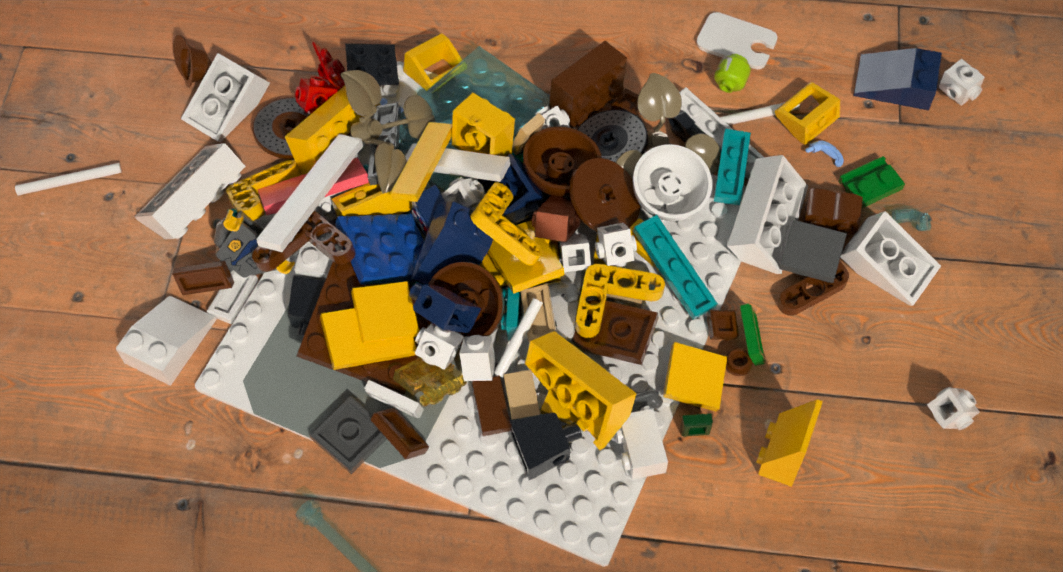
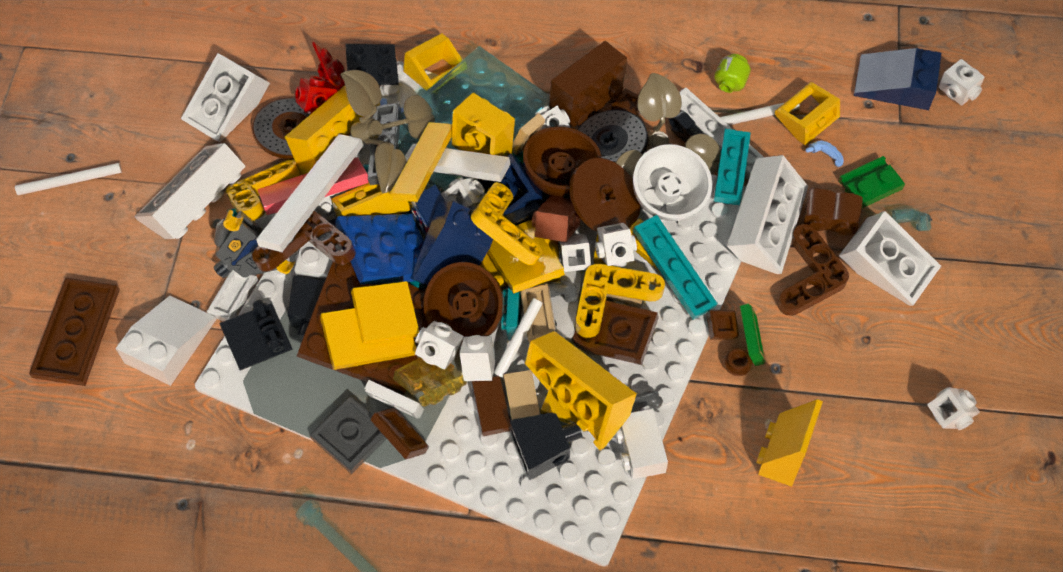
(74, 332): none -> reddish brown tile
(190, 61): reddish brown piece -> none
(203, 278): reddish brown tile -> none
(255, 335): none -> black hinge
(444, 307): dark blue torso -> none
(695, 376): yellow tile -> none
(696, 425): dark green tile -> none
(728, 35): white piece -> none
(813, 251): dark grey tile -> none

